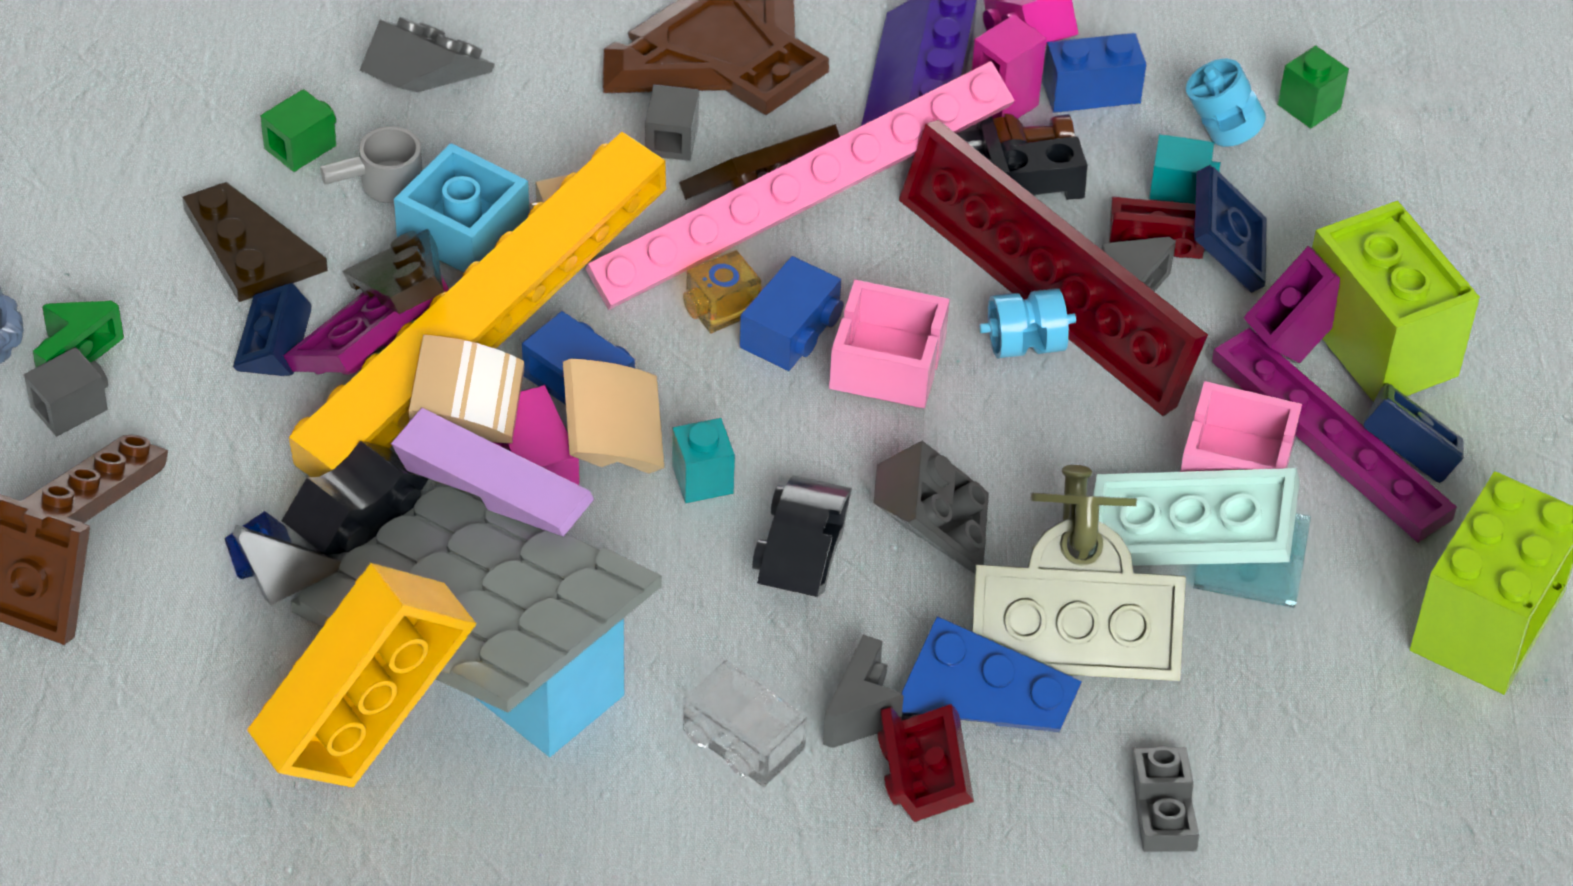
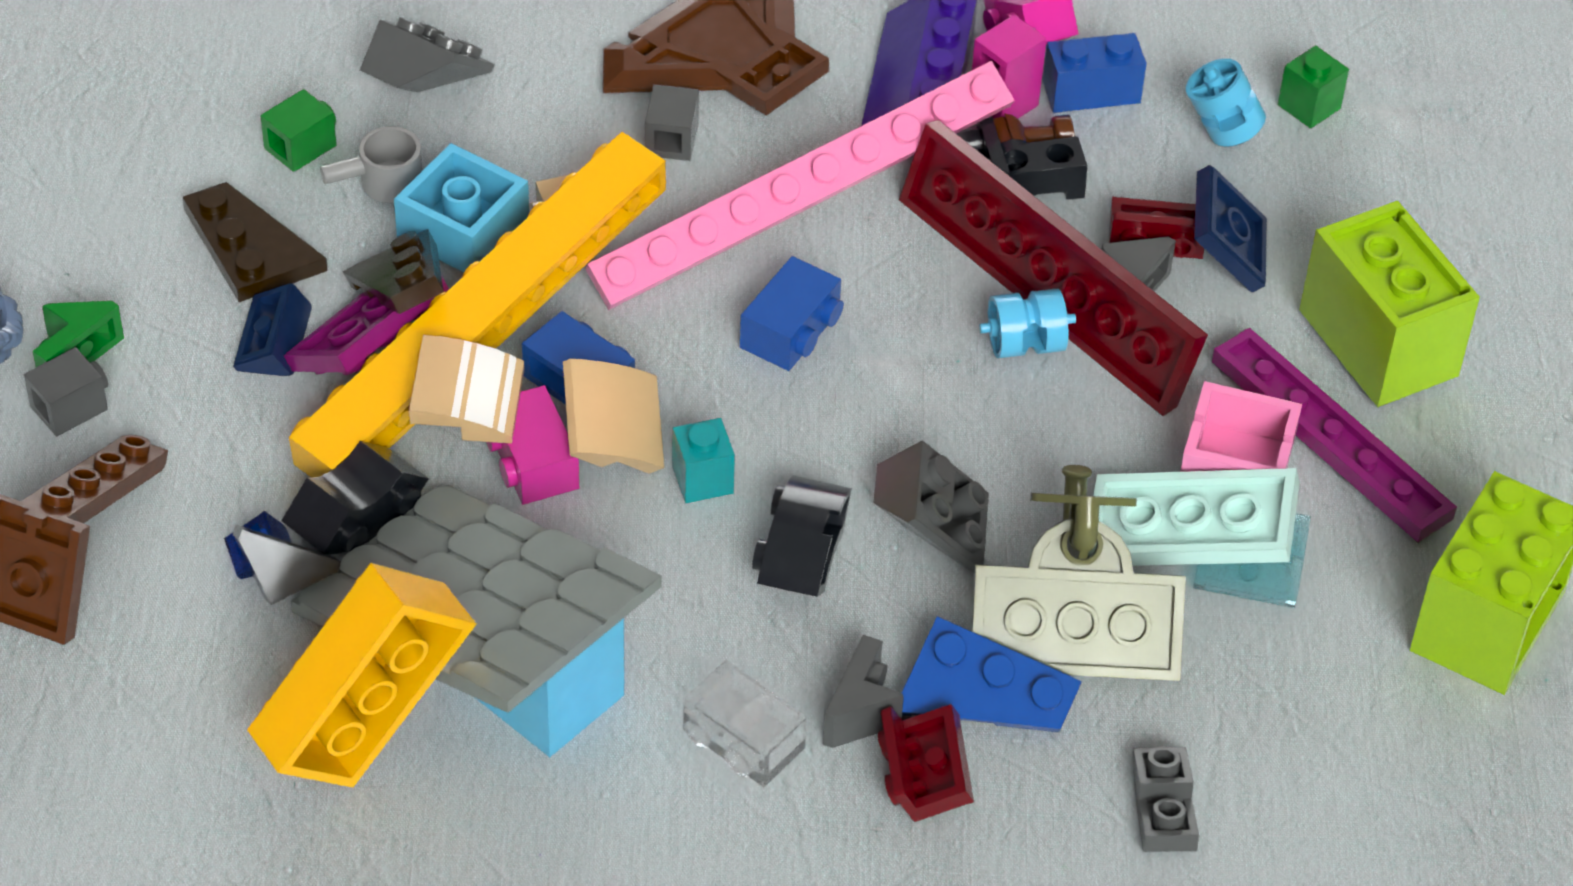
(500, 477): lavender slope -> none
(720, 291): clear yellow brick -> none
(745, 167): dark brown wing -> none
(889, 343): bright pink piece -> none
(1177, 168): teal brick -> none
(1297, 307): magenta slope -> none
(1414, 433): dark blue slope -> none

